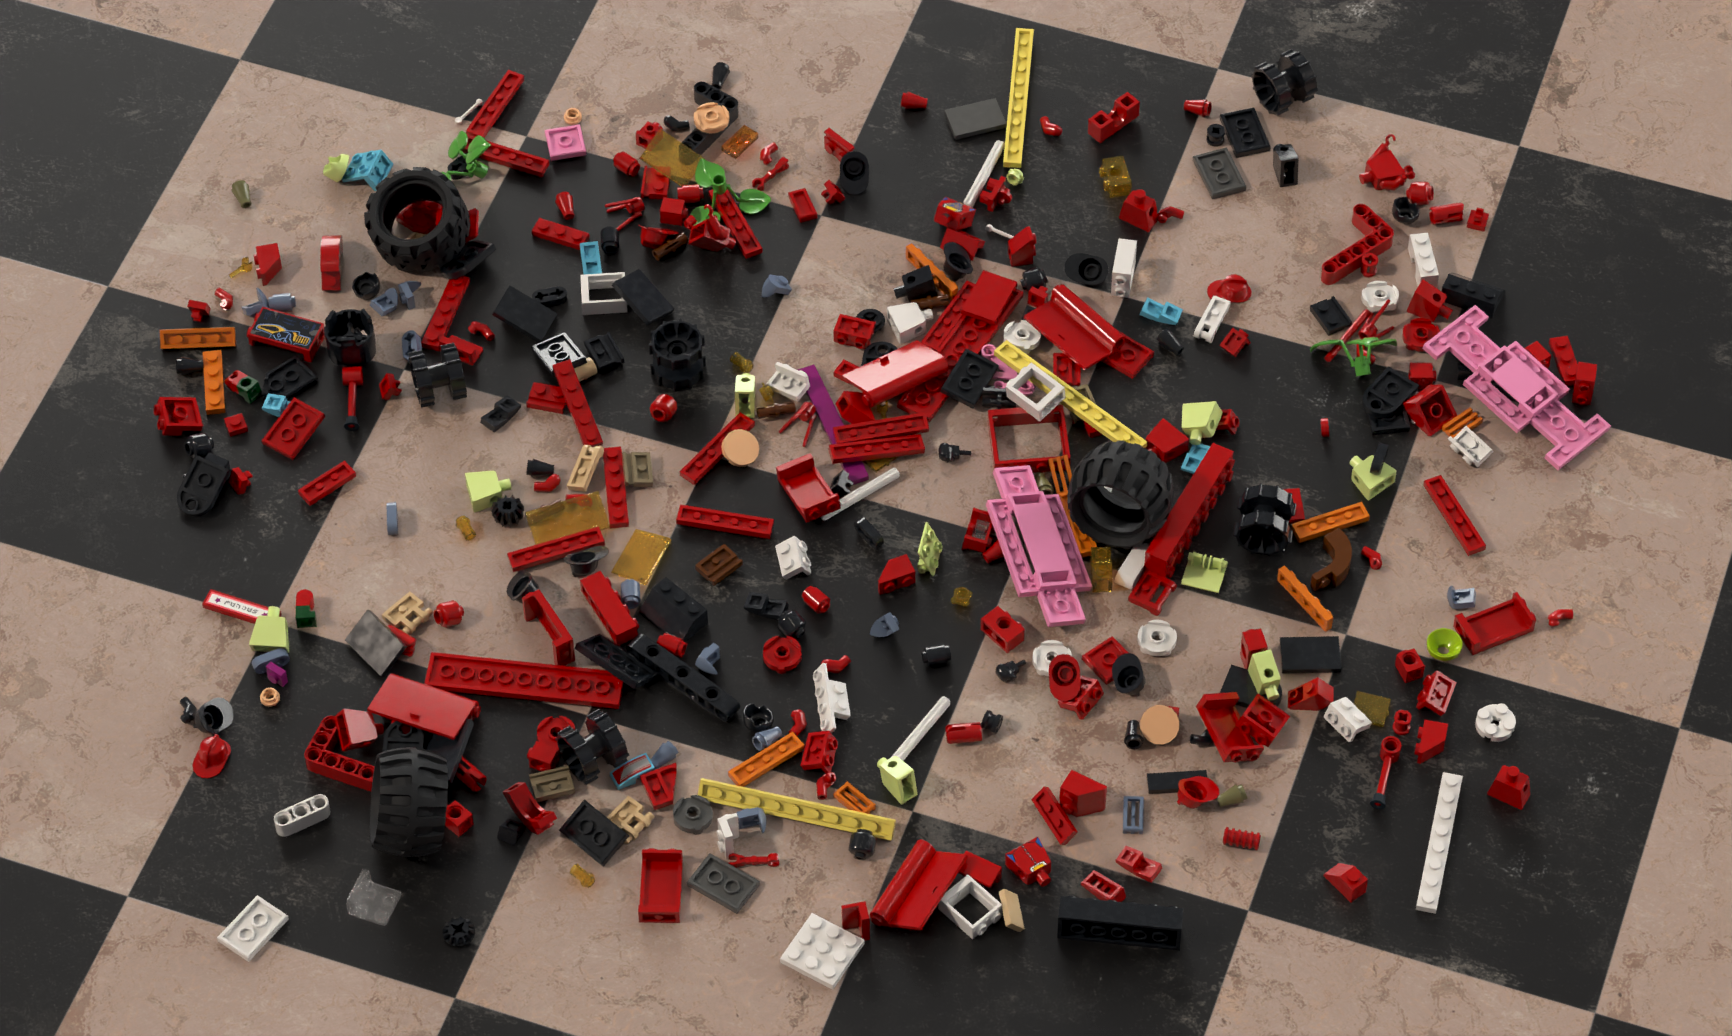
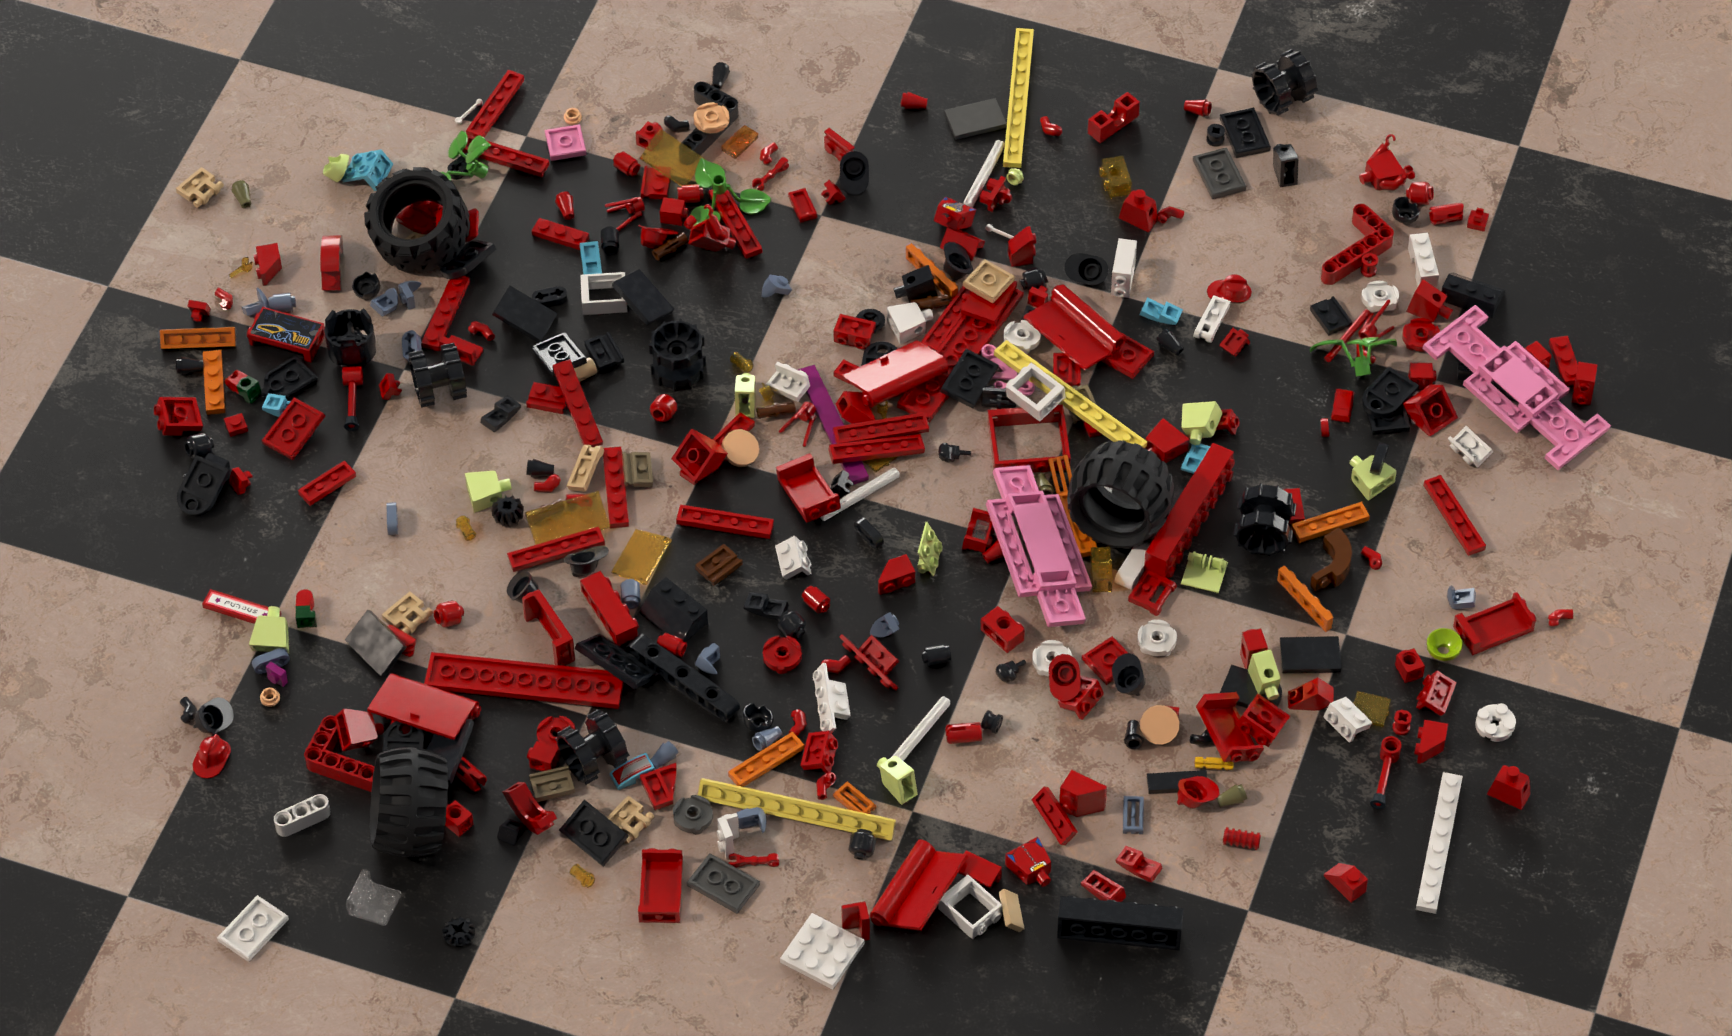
(196, 183): none -> tan plate
(698, 455): none -> red slope
(878, 658): none -> red bracket
(961, 592): clear yellow plate -> none
(988, 281): none -> tan plate
(1212, 763): none -> yellow axle
(1342, 405): none -> red tile
(1457, 423): orange tile -> none

